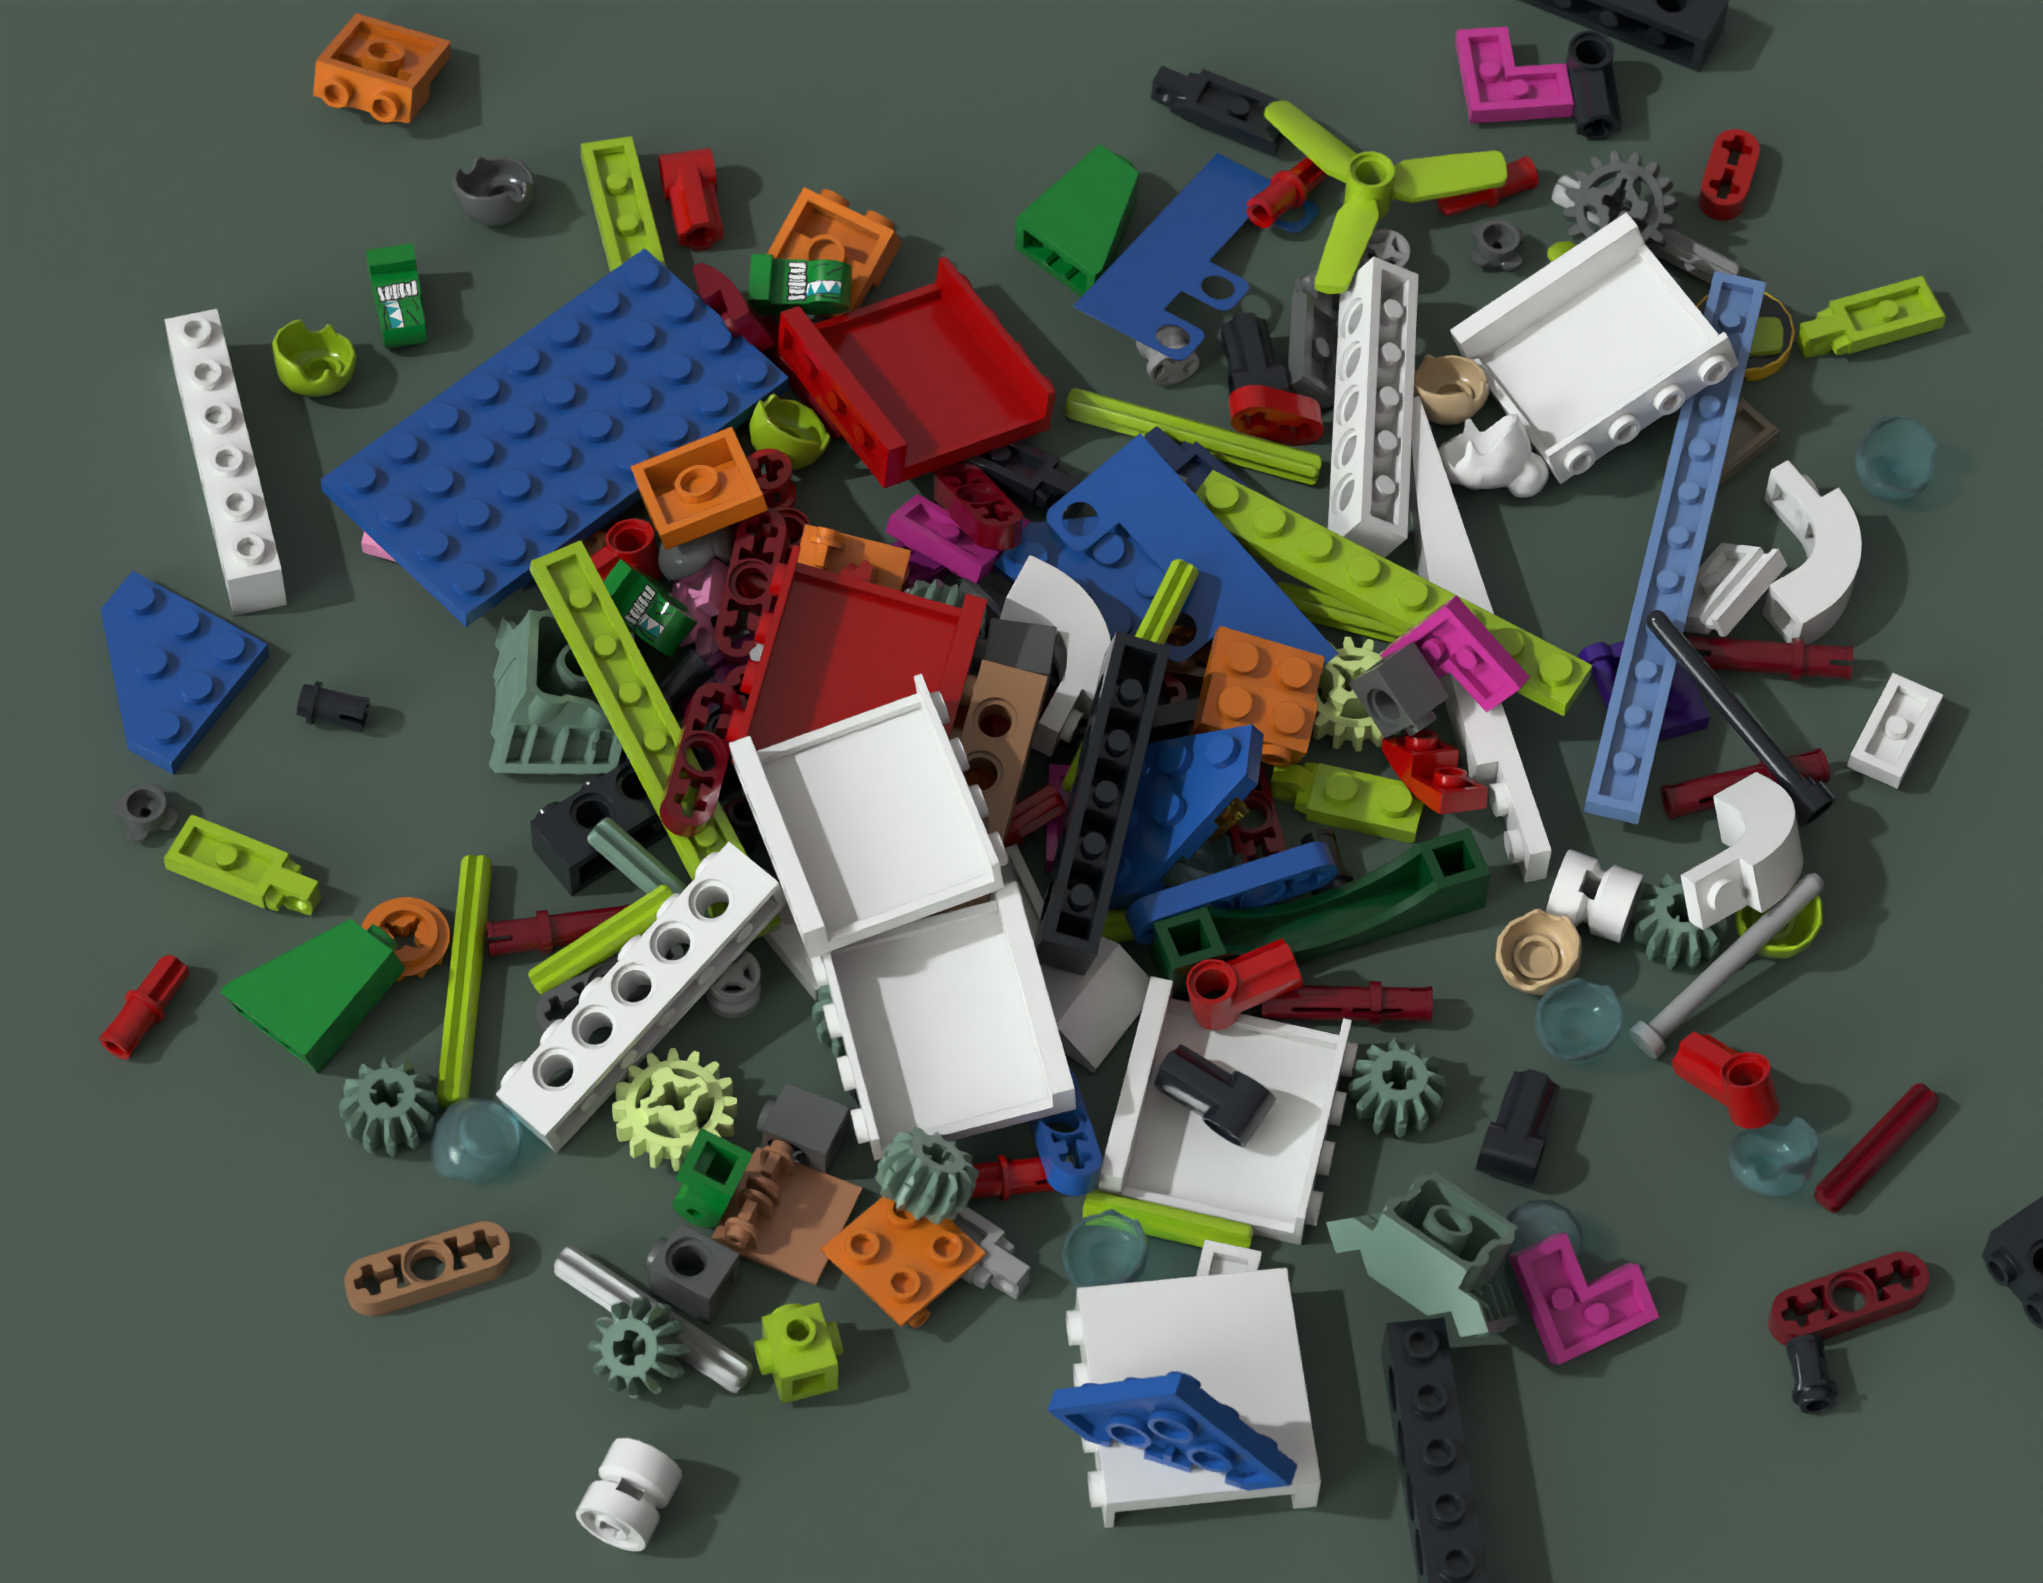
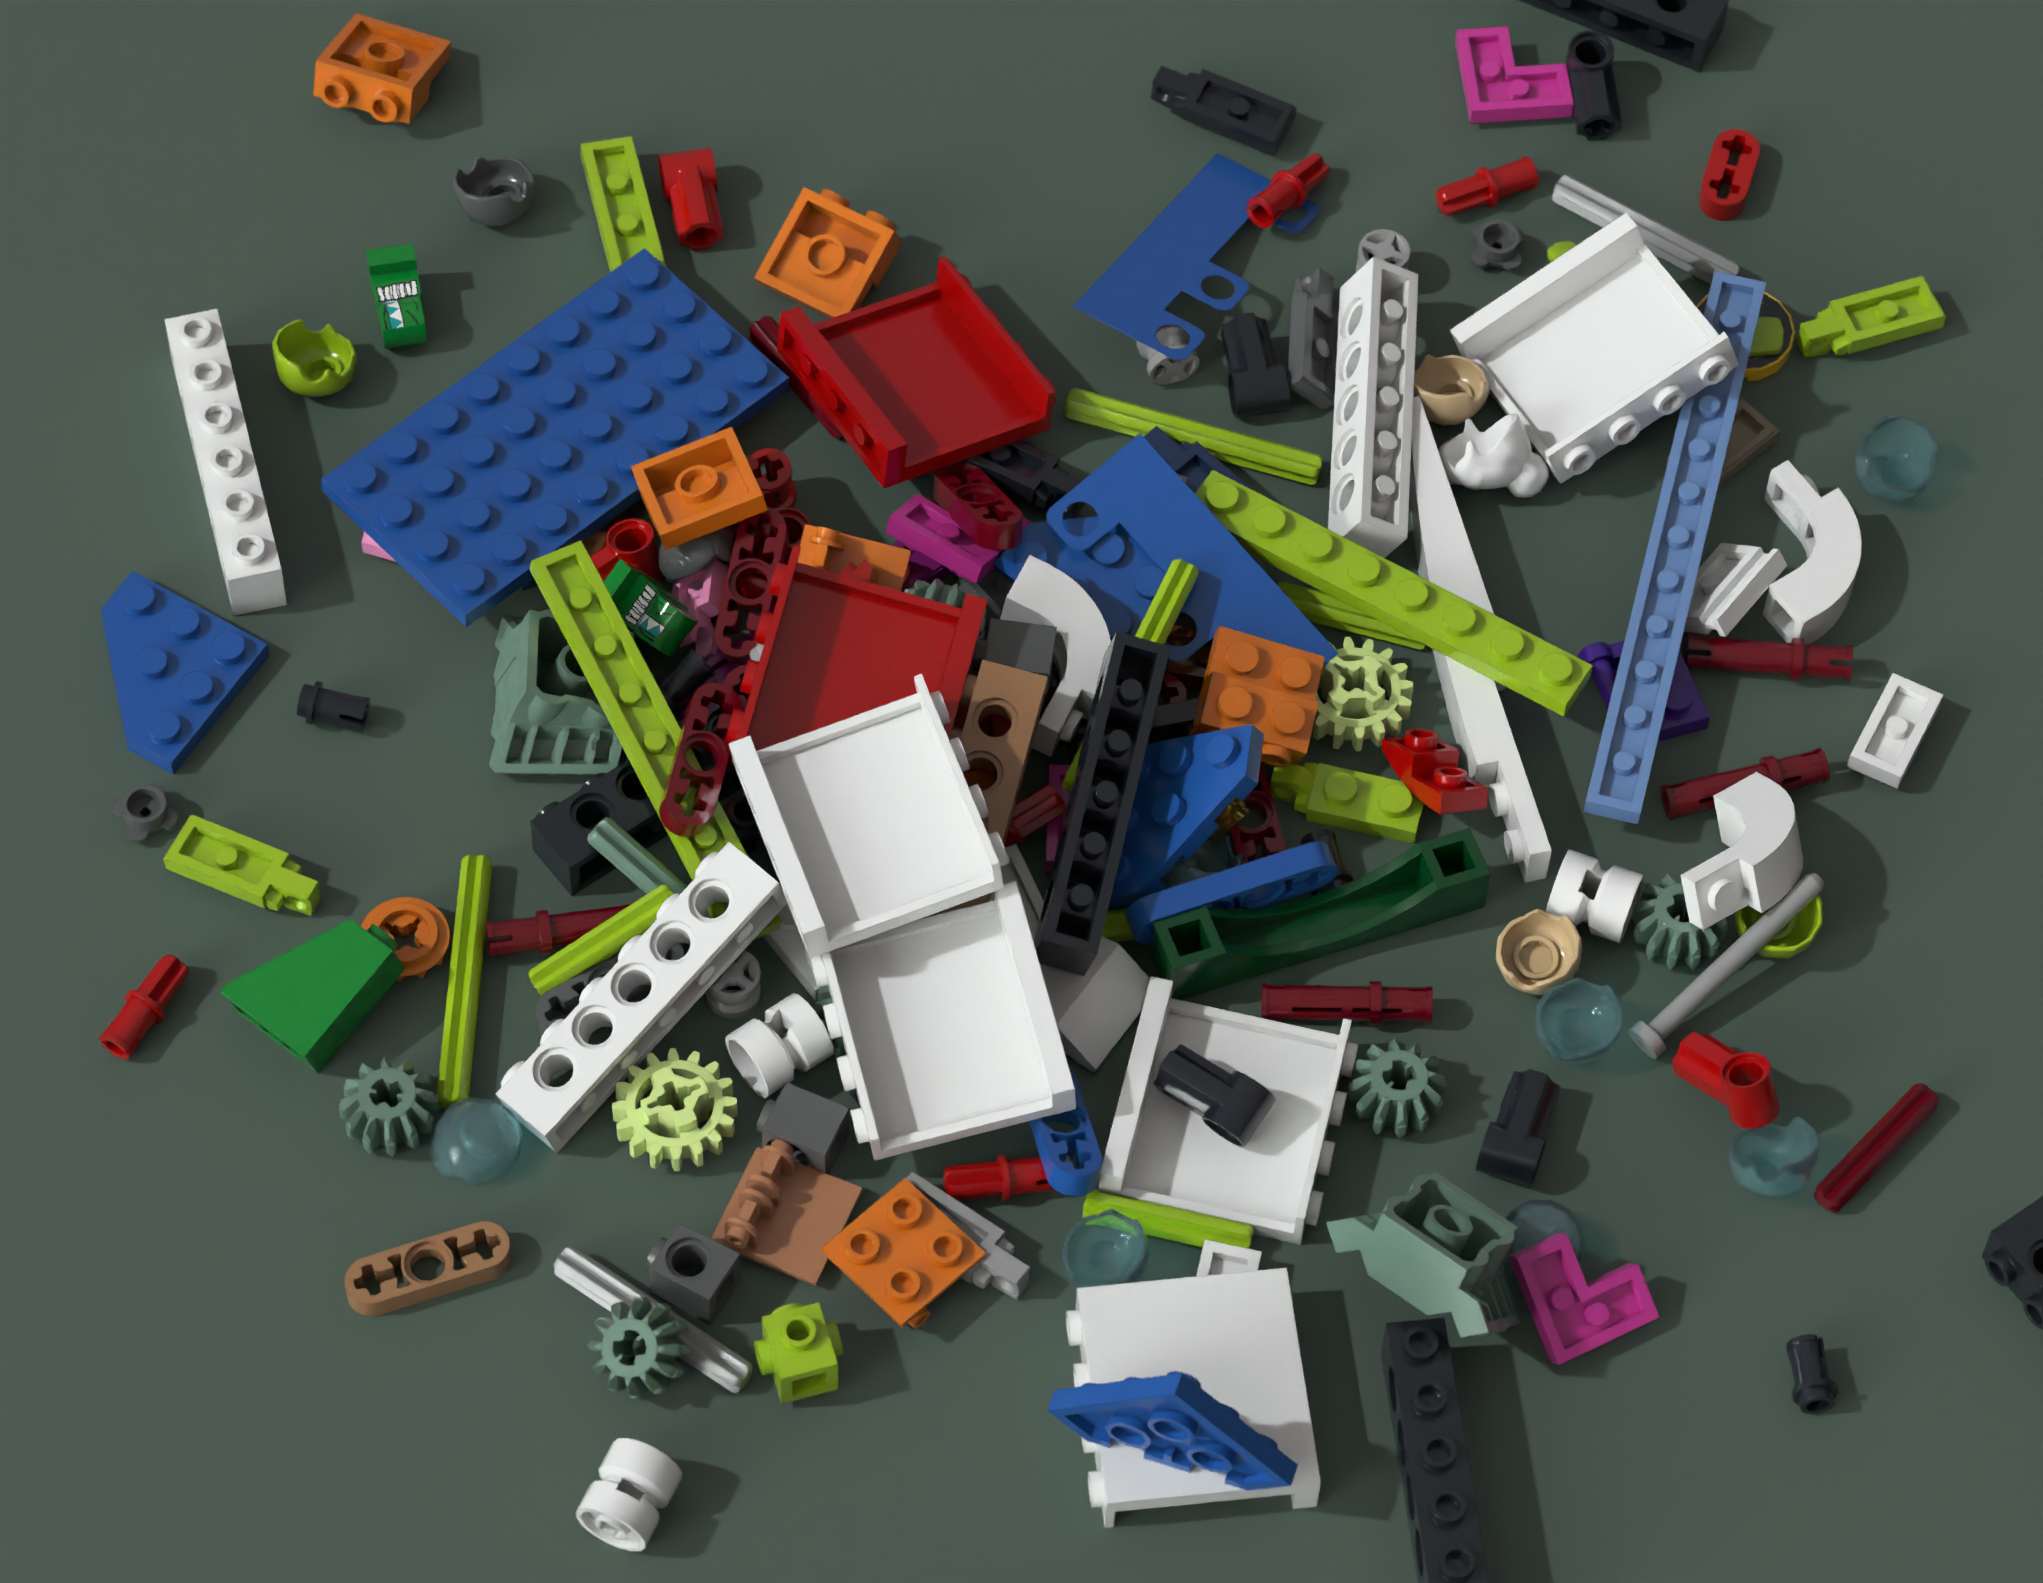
(709, 1179): green leg -> none
(732, 306): dark red slope -> none
(783, 284): green leg -> none
(785, 1041): none -> white wheel
(790, 429): lime hair -> none
(926, 1175): sand green gear -> none
(1081, 220): green slope -> none
(1245, 979): red piece -> none
(1275, 415): red beam -> none
(1373, 183): lime piece -> none
(1400, 691): dark grey brick -> none
(1460, 644): dark pink plate -> none
(1626, 186): dark grey gear -> none
(1808, 797): black piece -> none
(1863, 1278): dark red beam -> none

